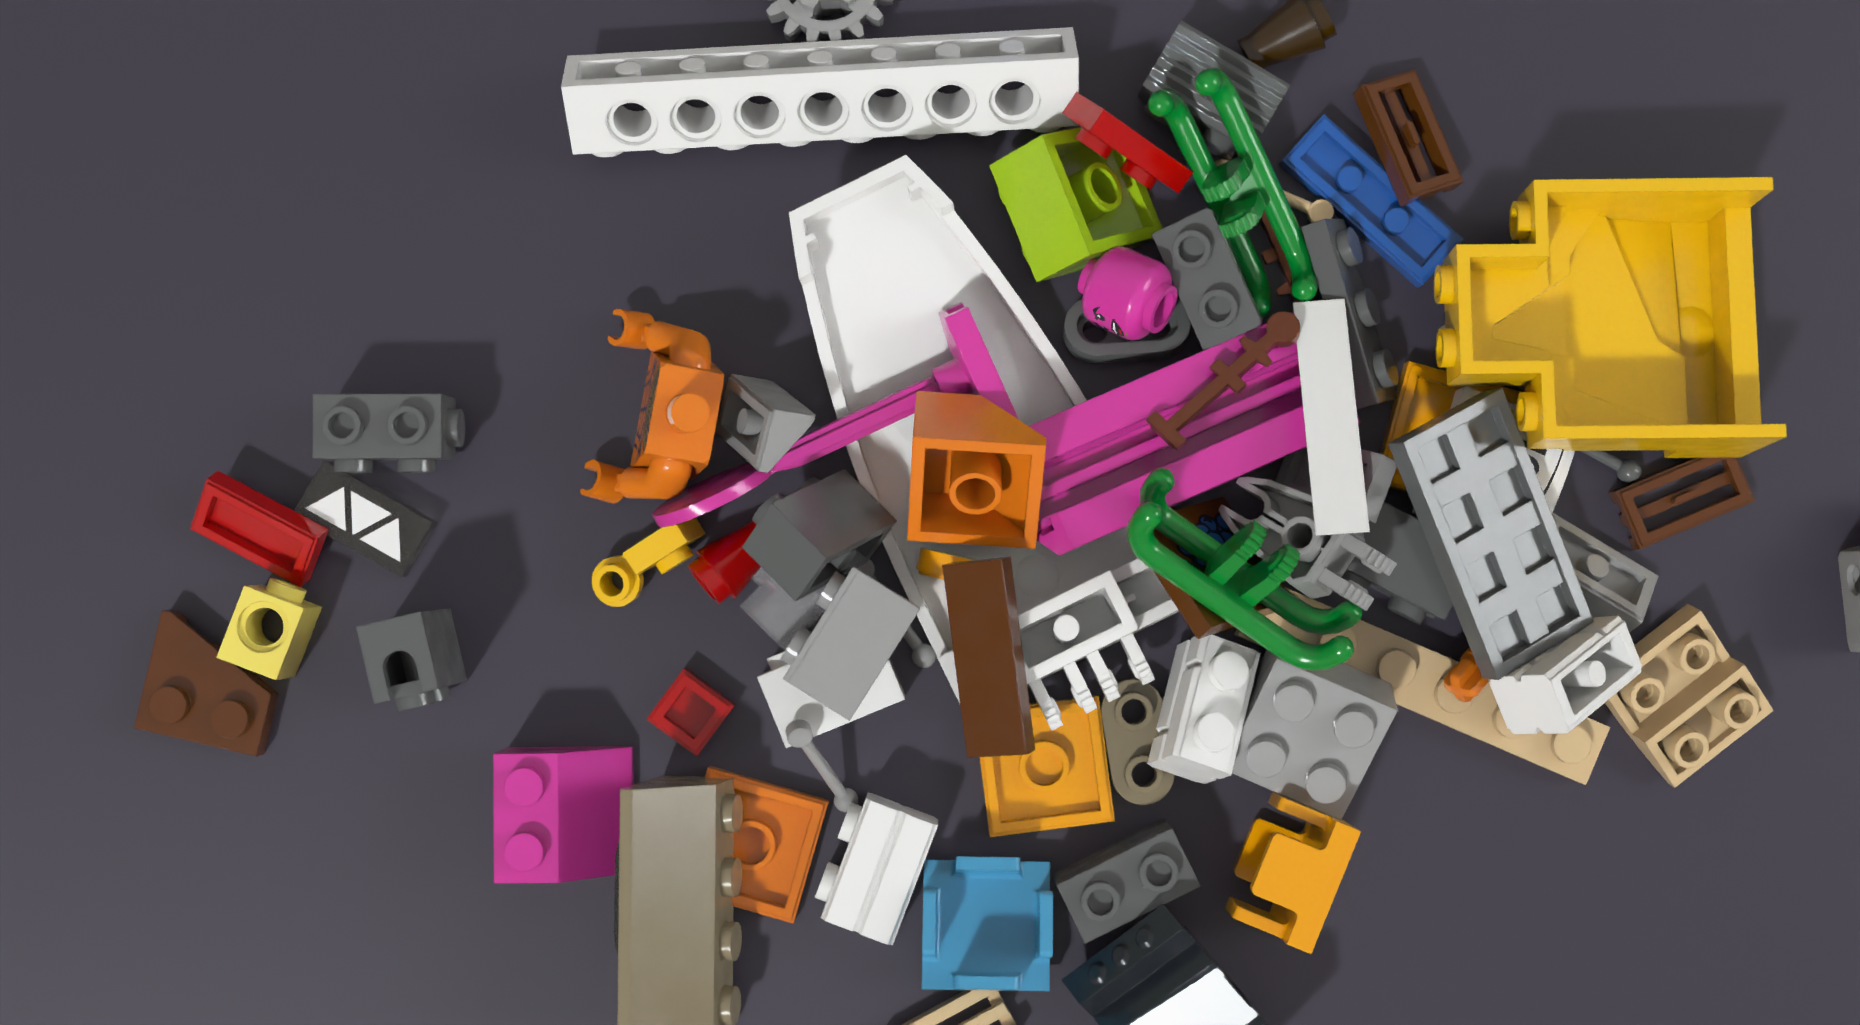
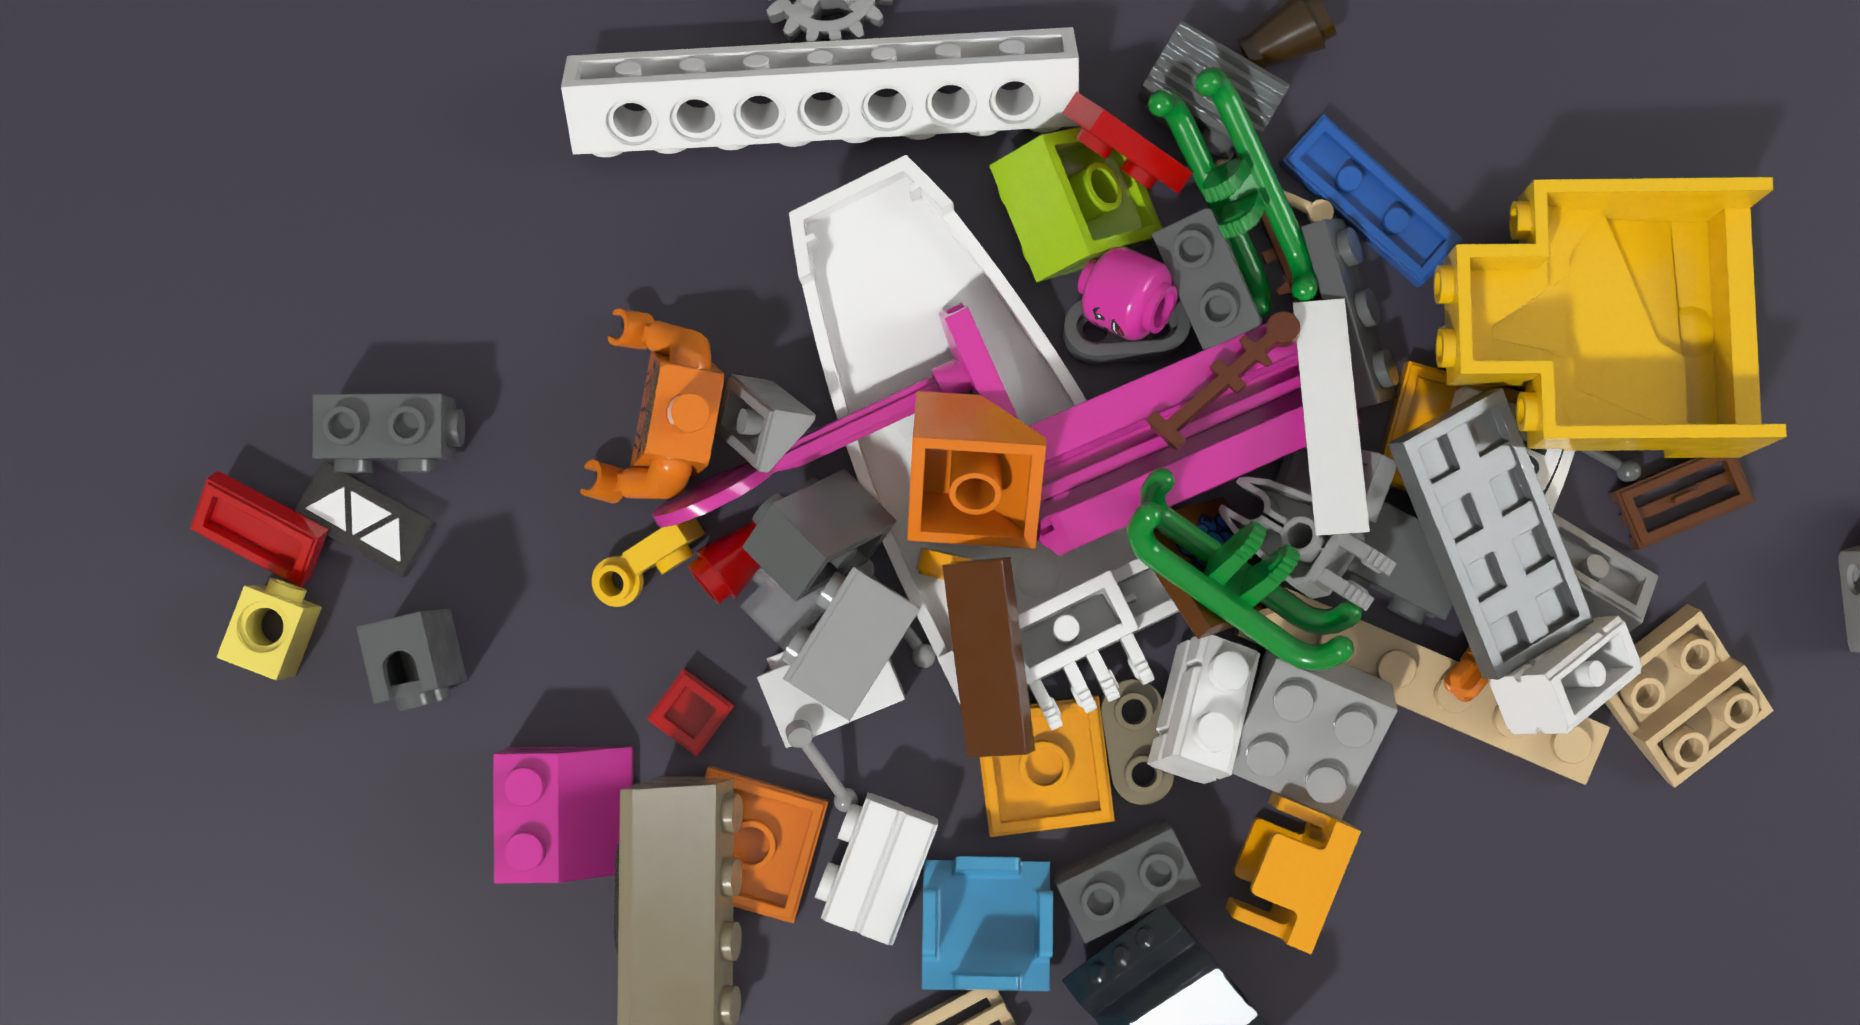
(201, 696): reddish brown wing -> none
(1398, 140): reddish brown tile -> none

